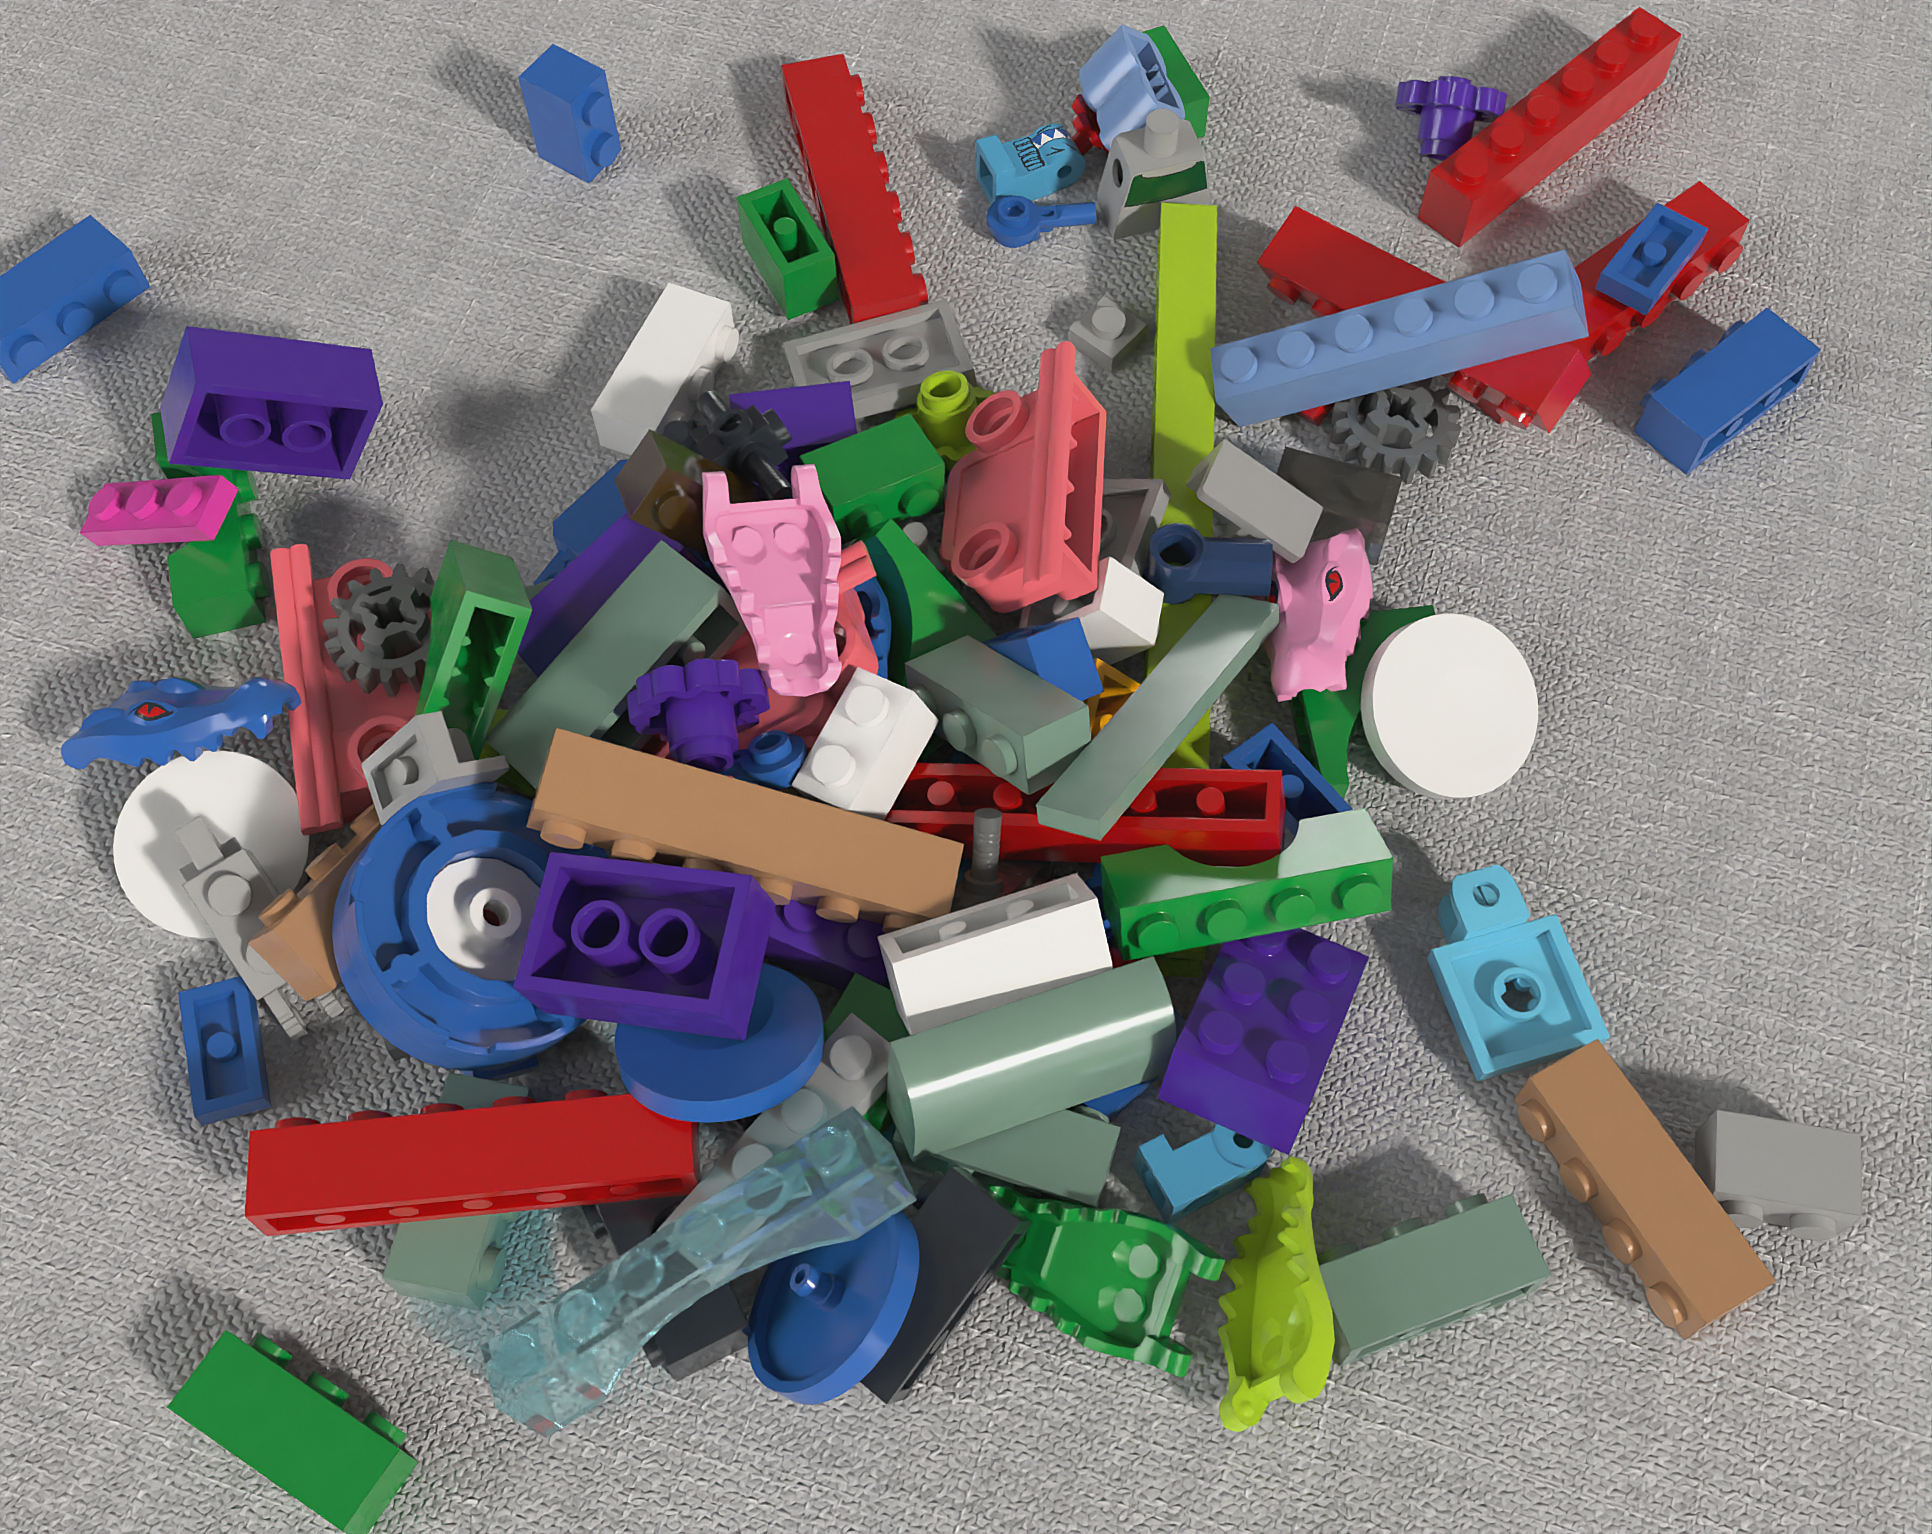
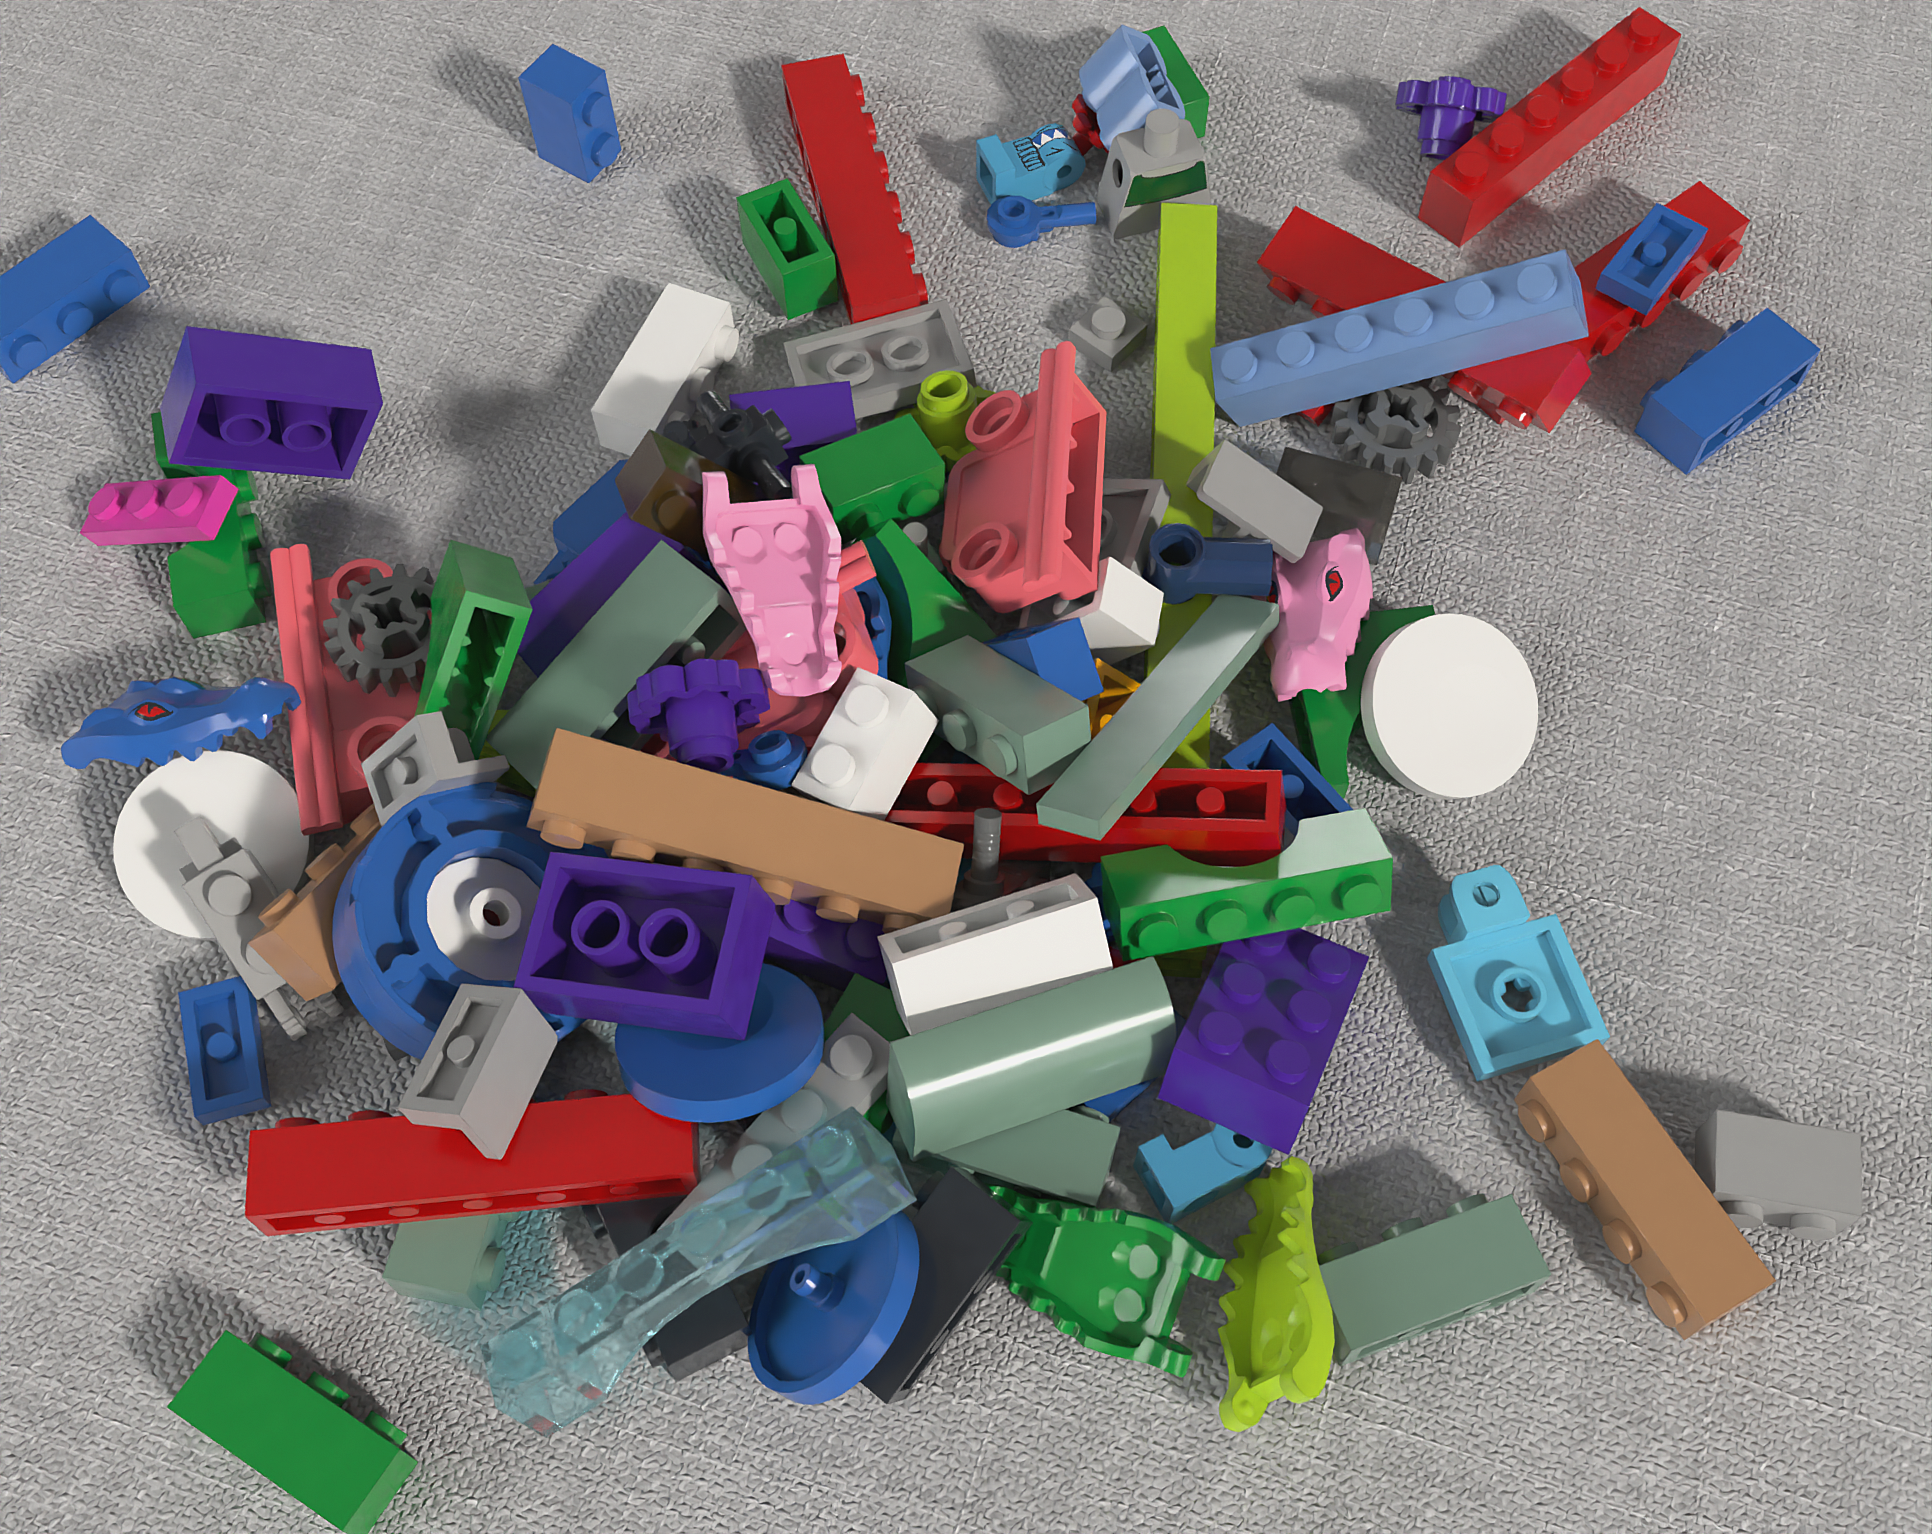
(482, 1067): none -> light grey panel

